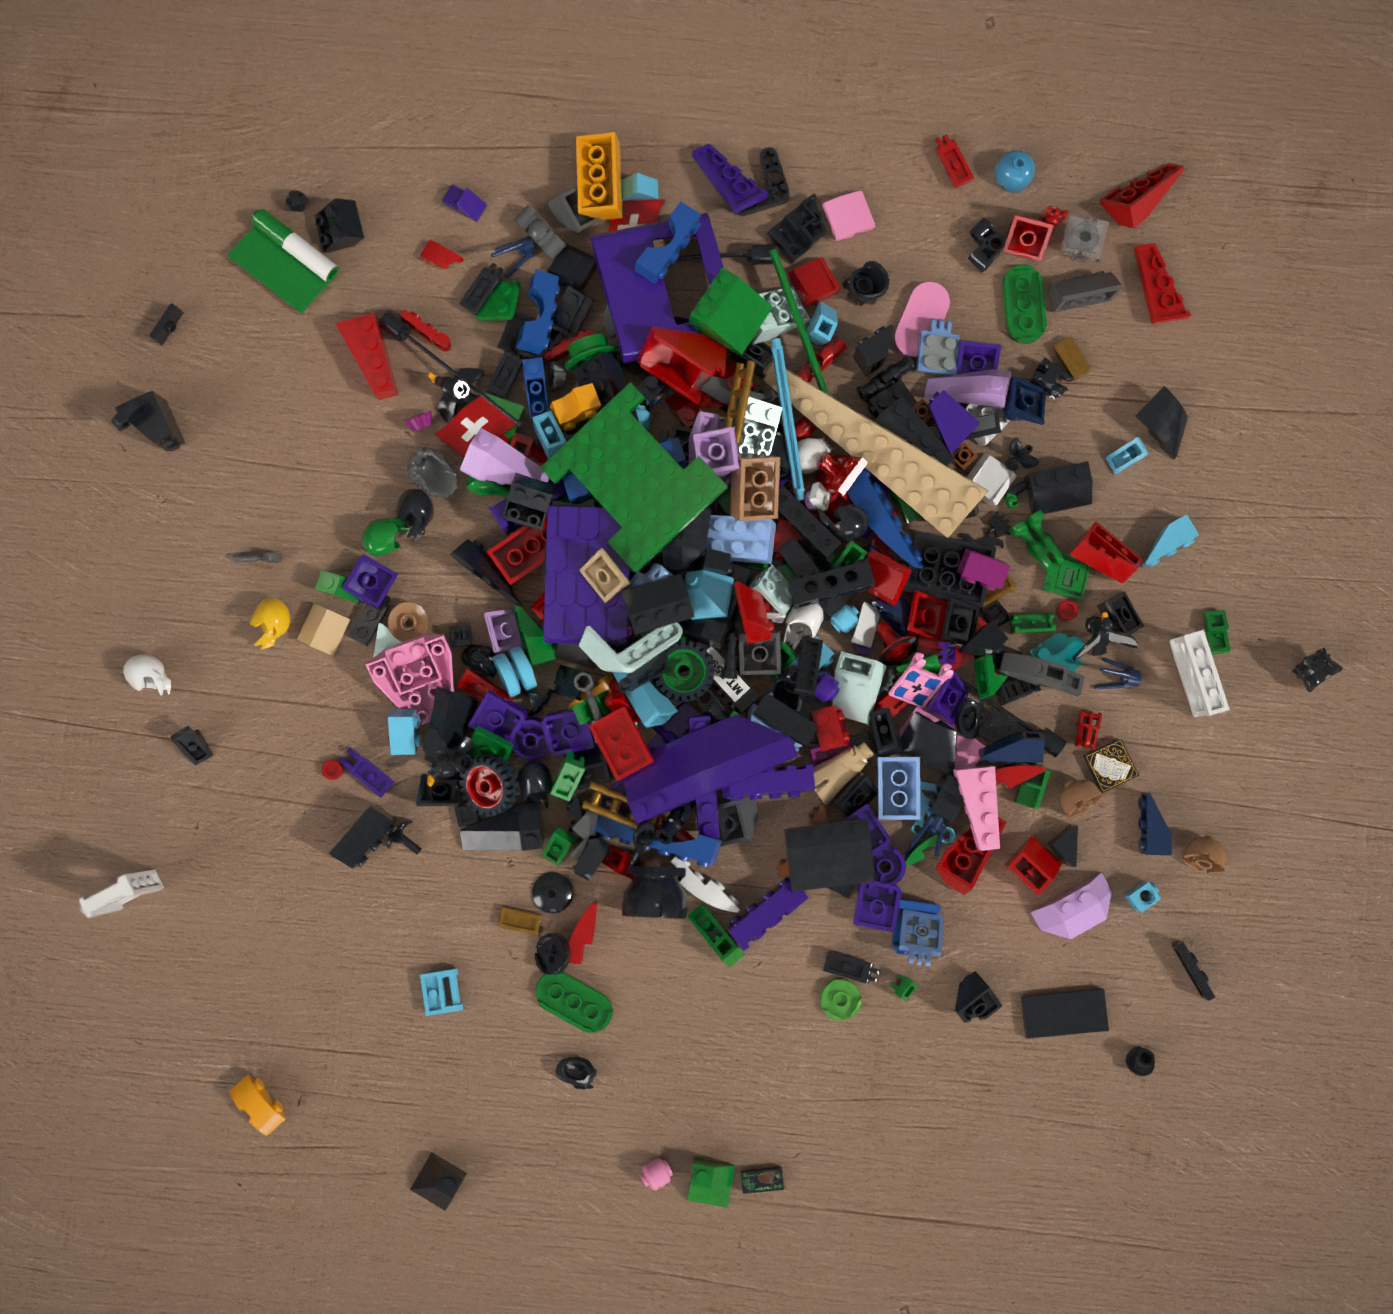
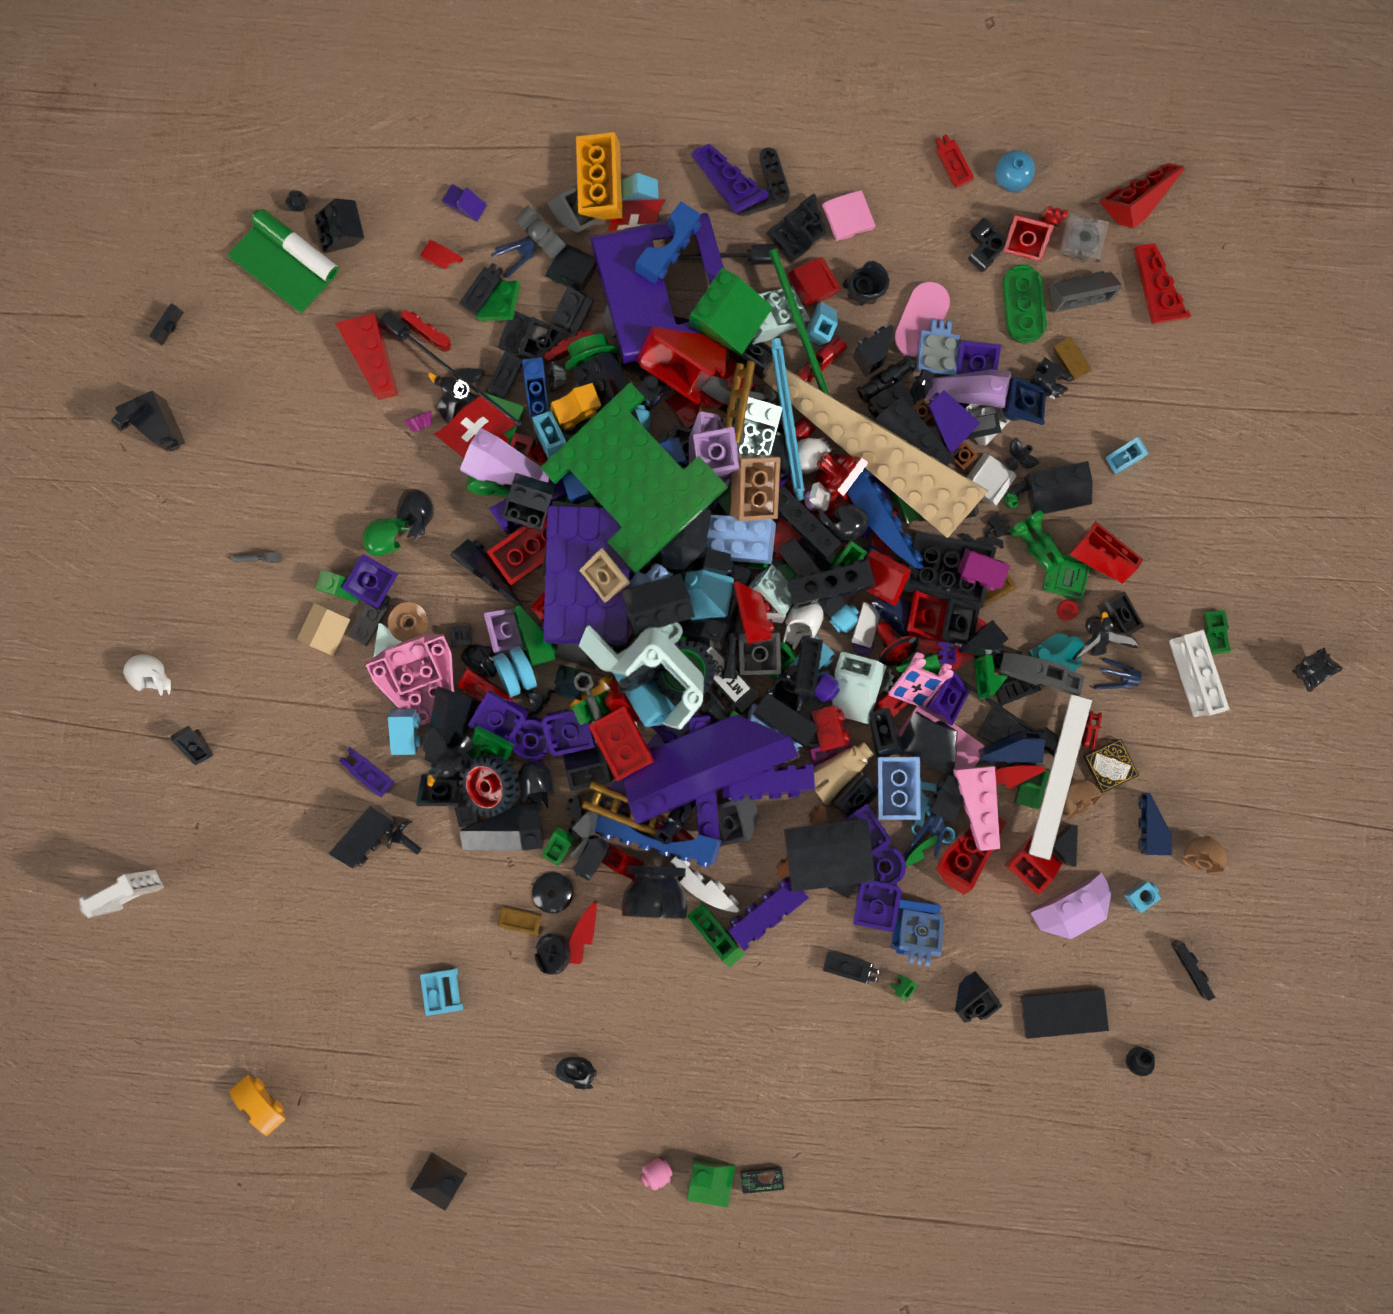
(274, 619): yellow helmet -> none
(332, 769): red tile -> none
(432, 472): dark grey piece -> none
(542, 290): blue arch -> none
(568, 777): green hinge -> none
(574, 1002): green tile -> none
(642, 839): black piece -> none
(655, 648): none -> light aqua windscreen
(840, 999): bright green tile -> none
(858, 739): black tile -> none
(922, 385): none -> black piece
(968, 718): black hat -> none
(995, 612): black slope -> none
(1032, 623): green hinge -> none
(1060, 777): none -> white tile
(1165, 420): black slope -> none
(1171, 537): medium azure slope -> none

